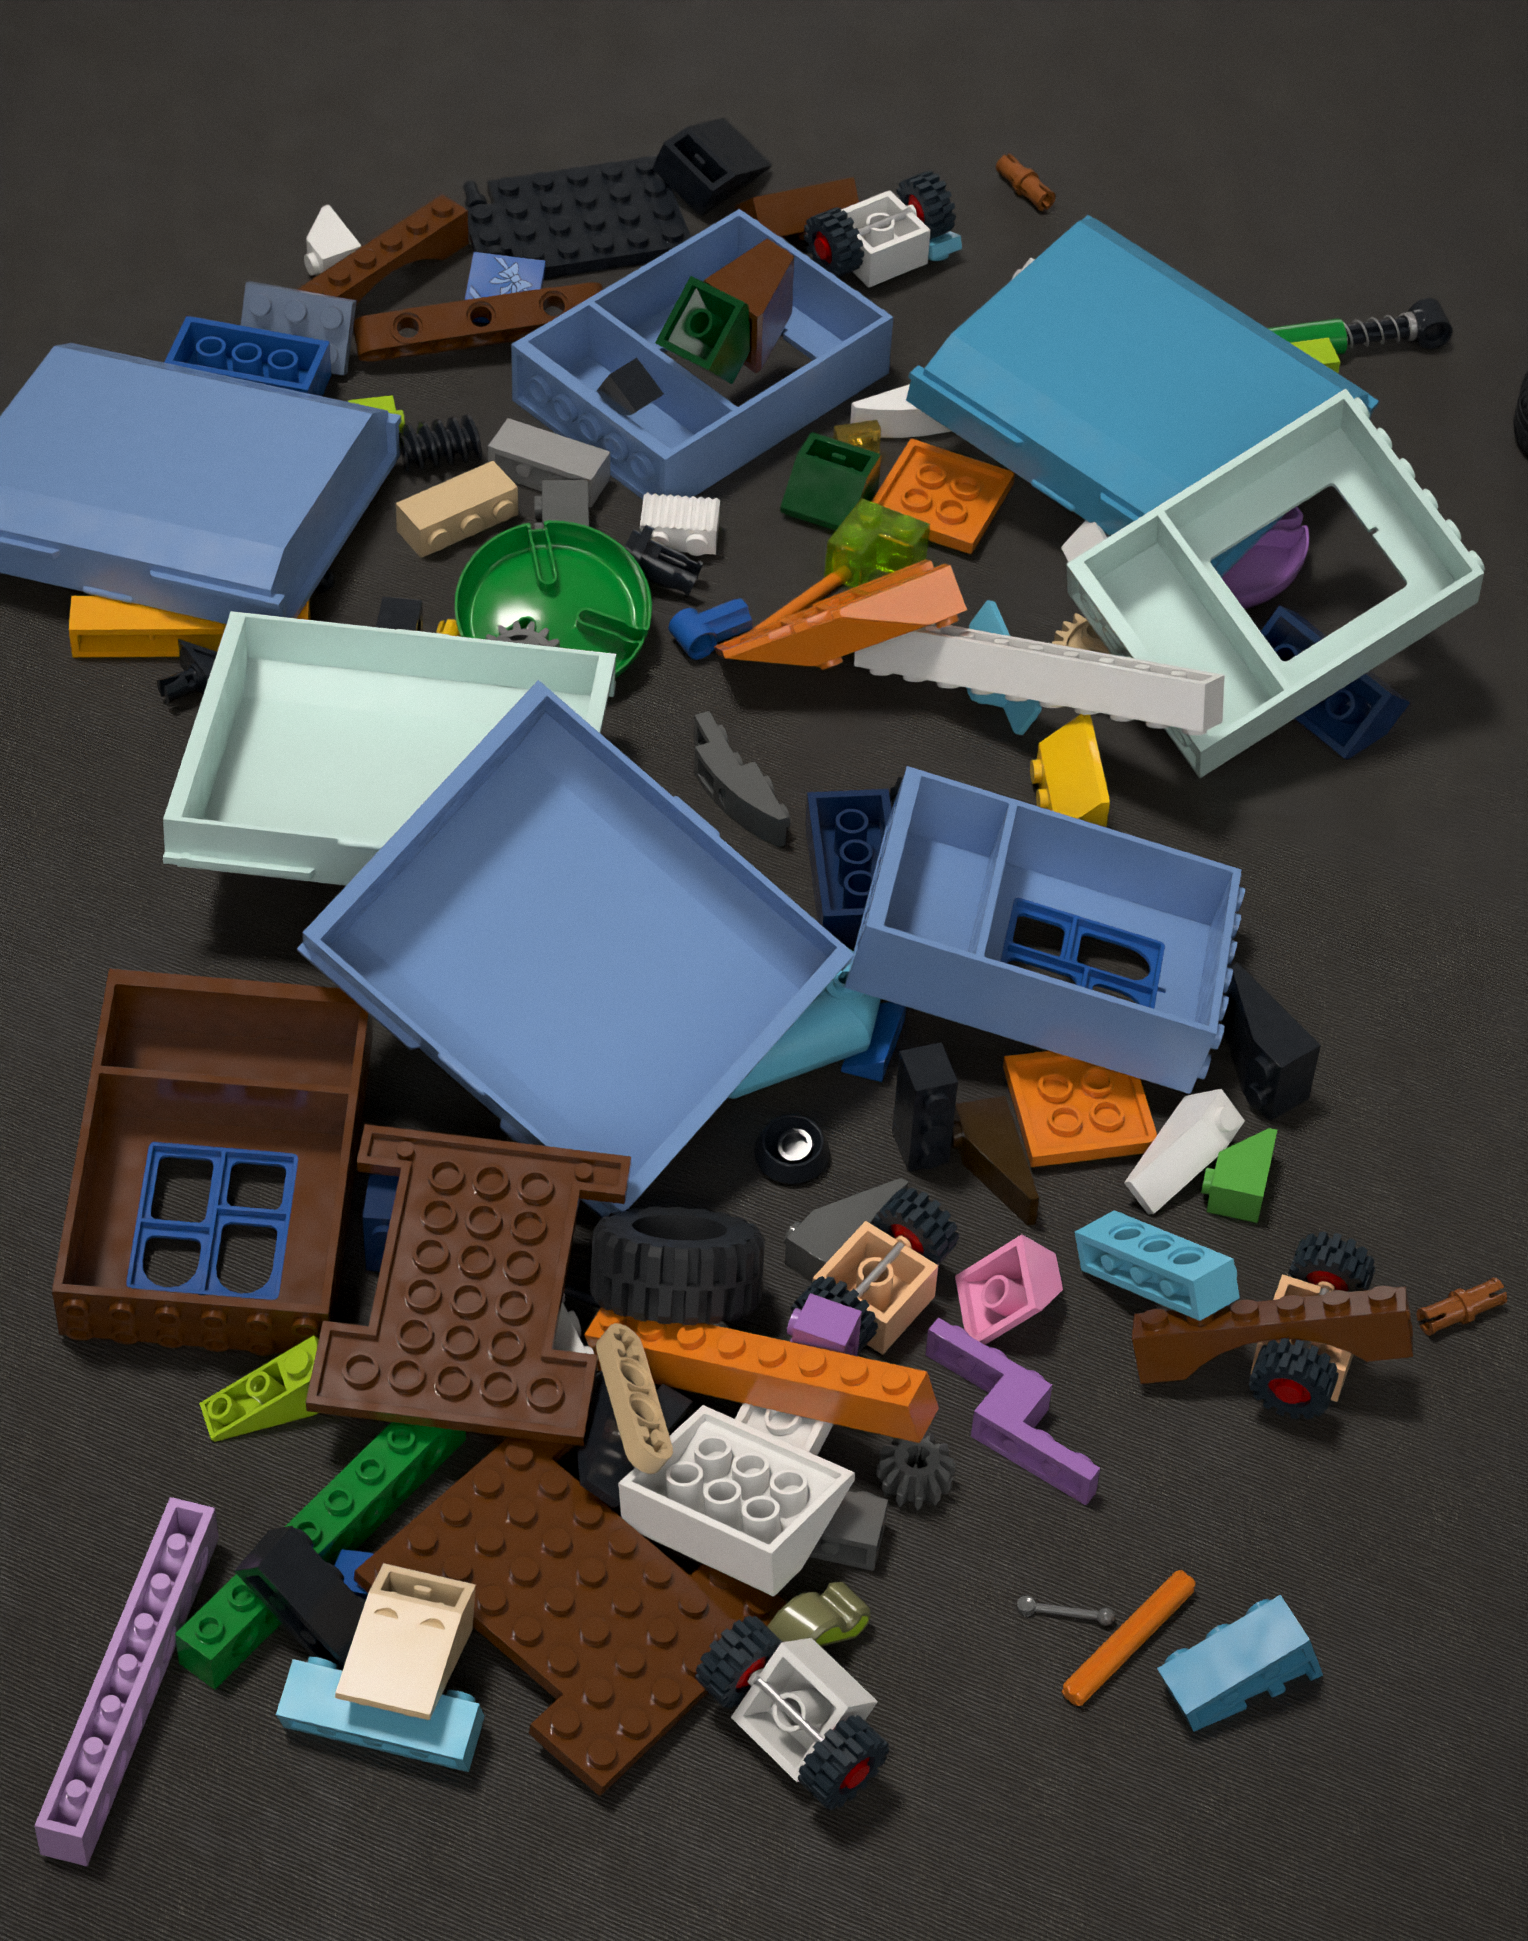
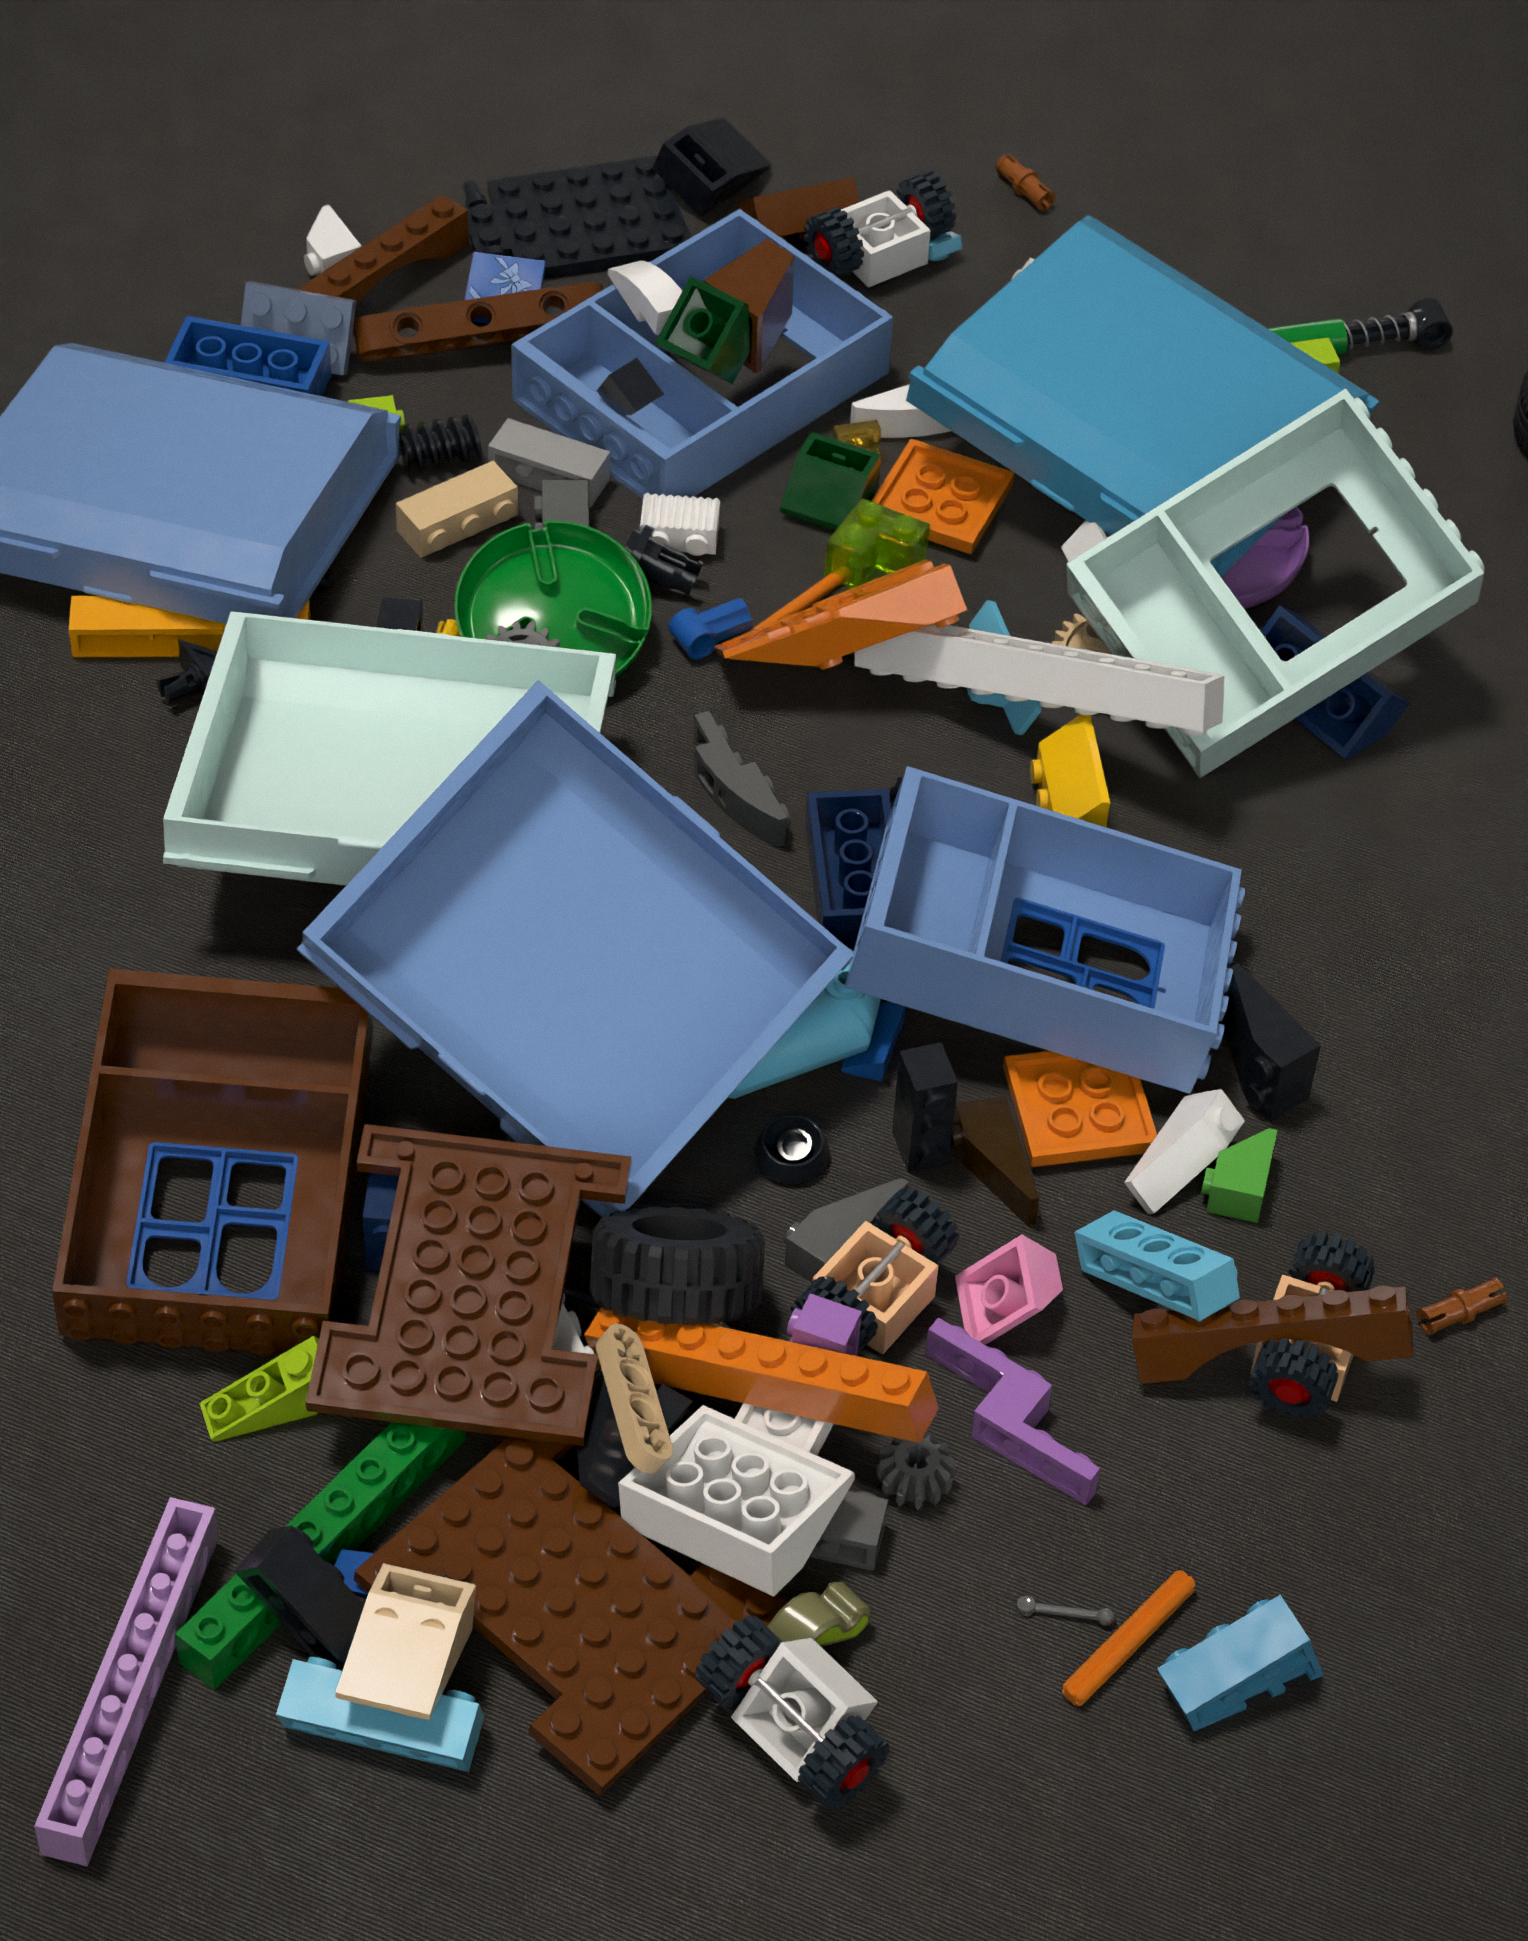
(646, 291): none -> white slope

